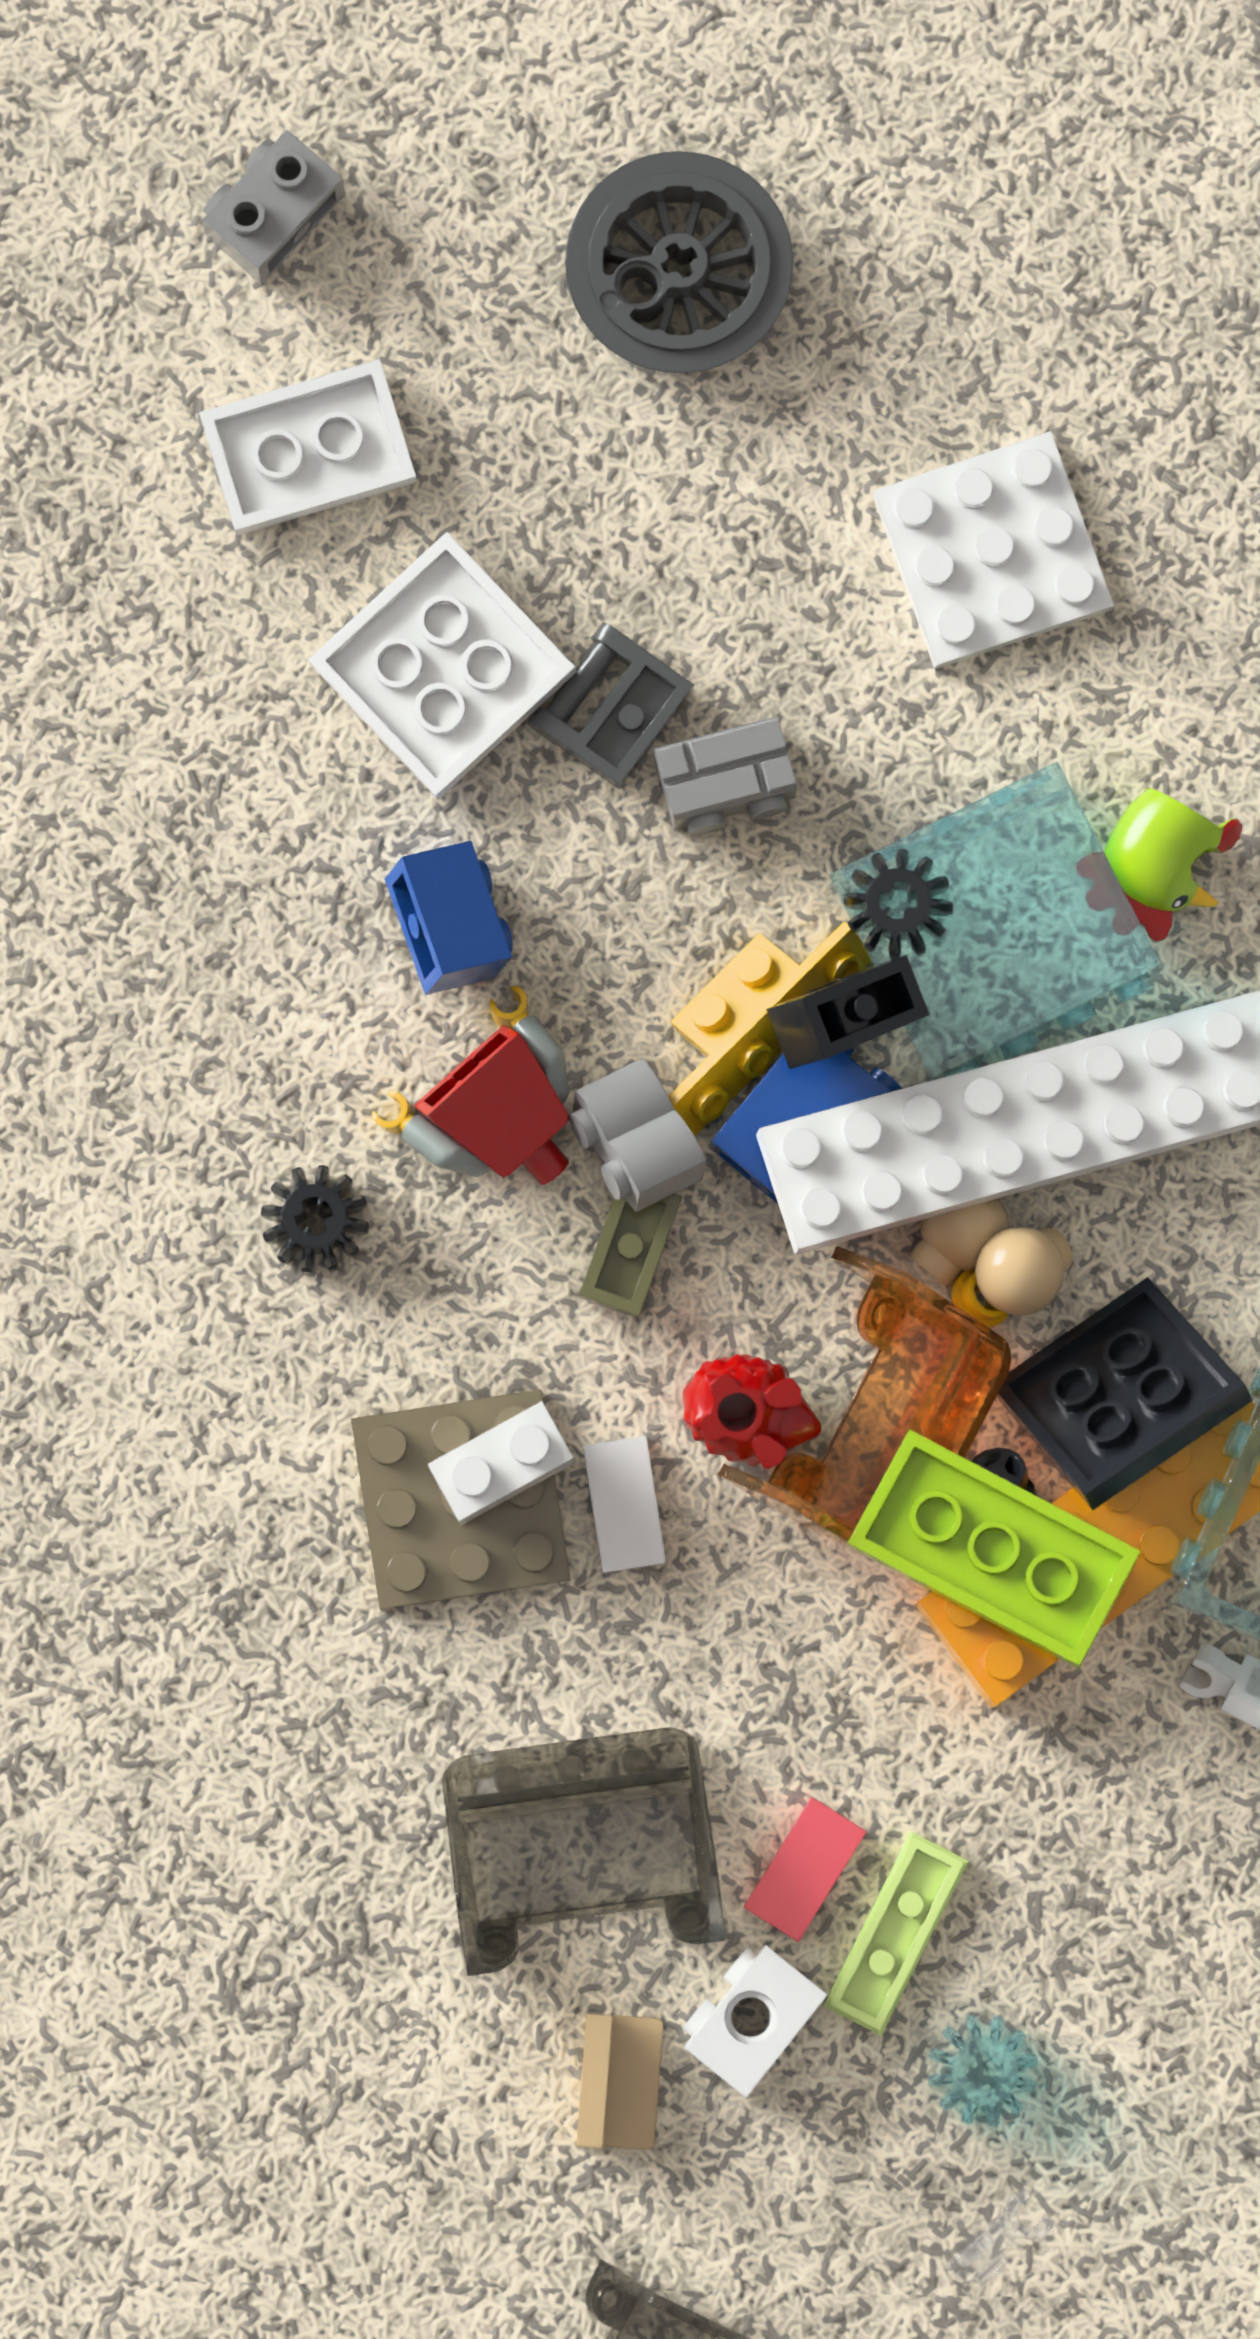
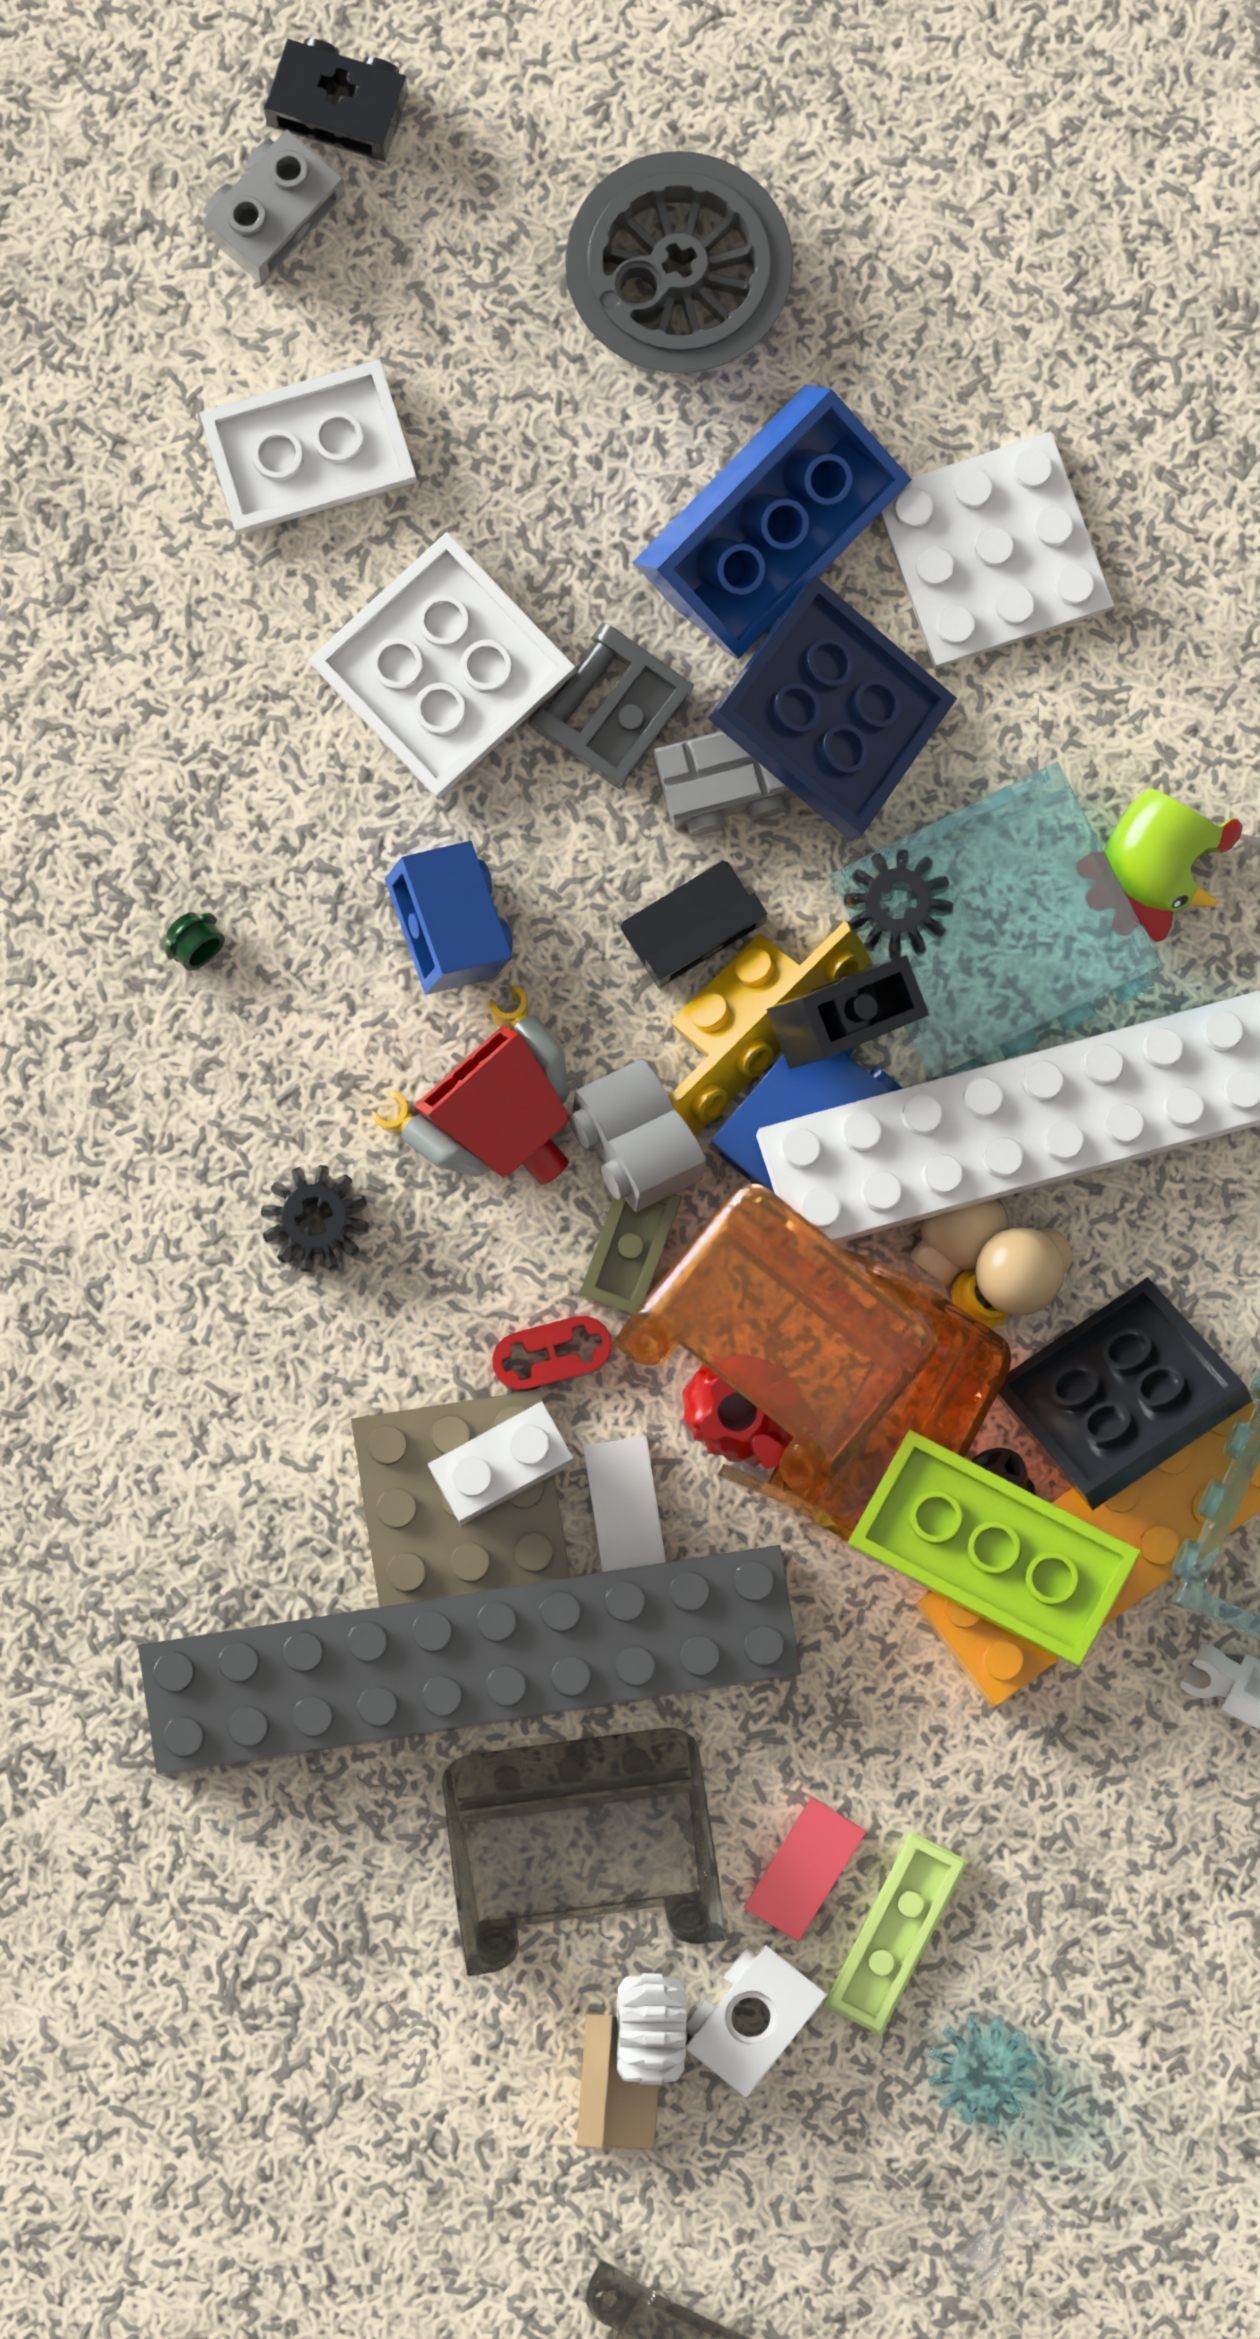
(194, 940): none -> dark green plate
(360, 121): none -> black brick
(468, 1660): none -> dark grey brick
(547, 1338): none -> red beam
(651, 2029): none -> white gear
(693, 923): none -> black panel
(772, 519): none -> blue slope
(789, 1330): none -> clear orange windscreen
(832, 708): none -> dark blue plate

